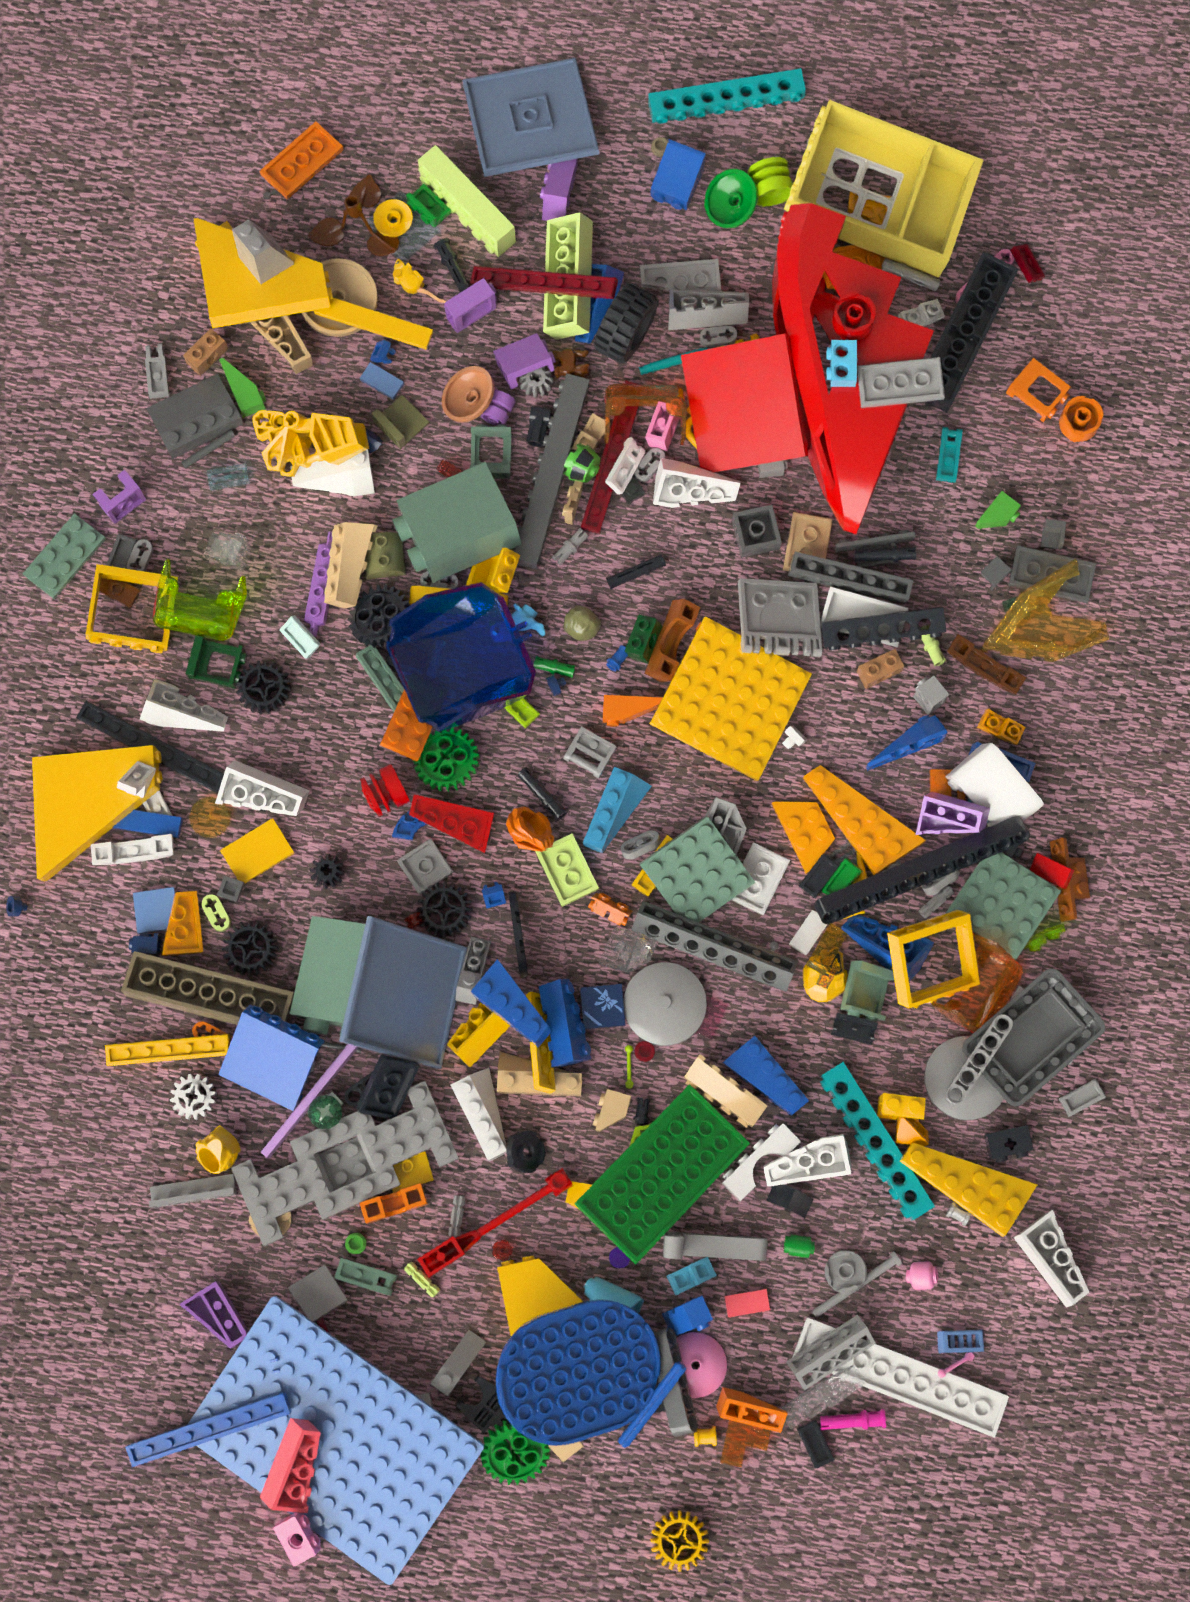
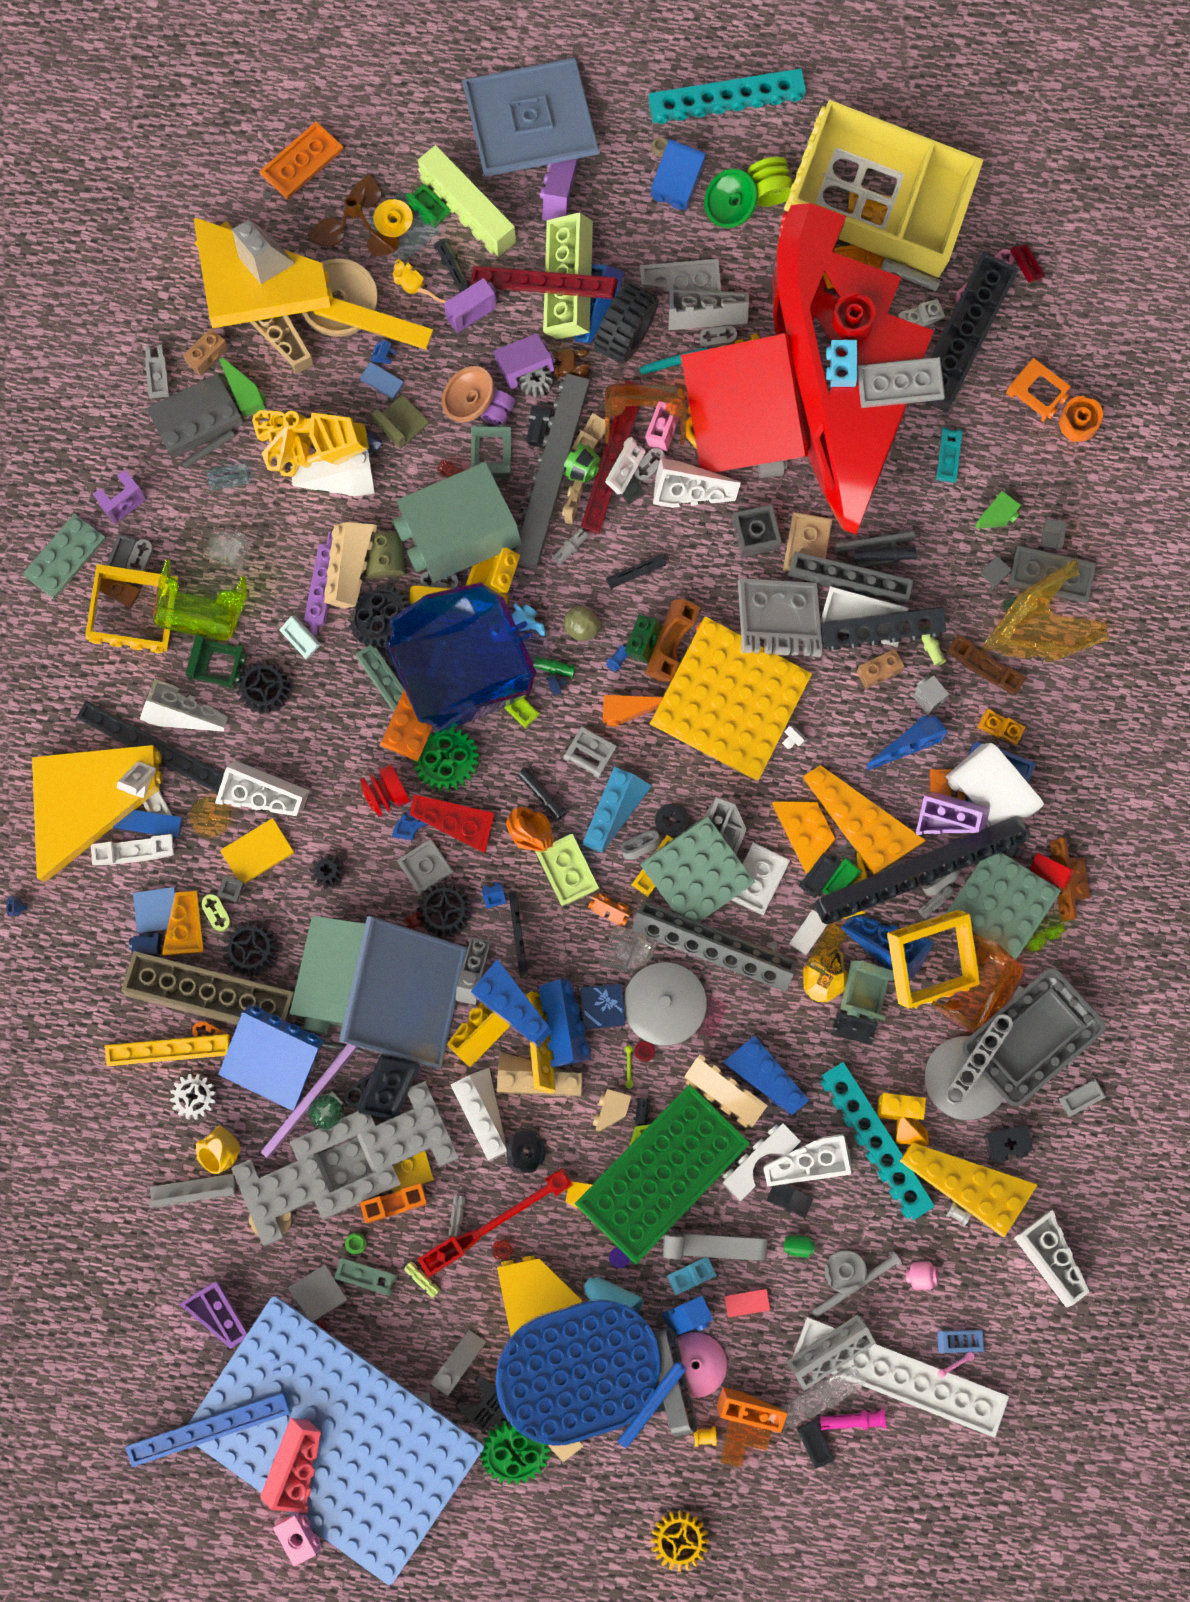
(666, 812): none -> black gear

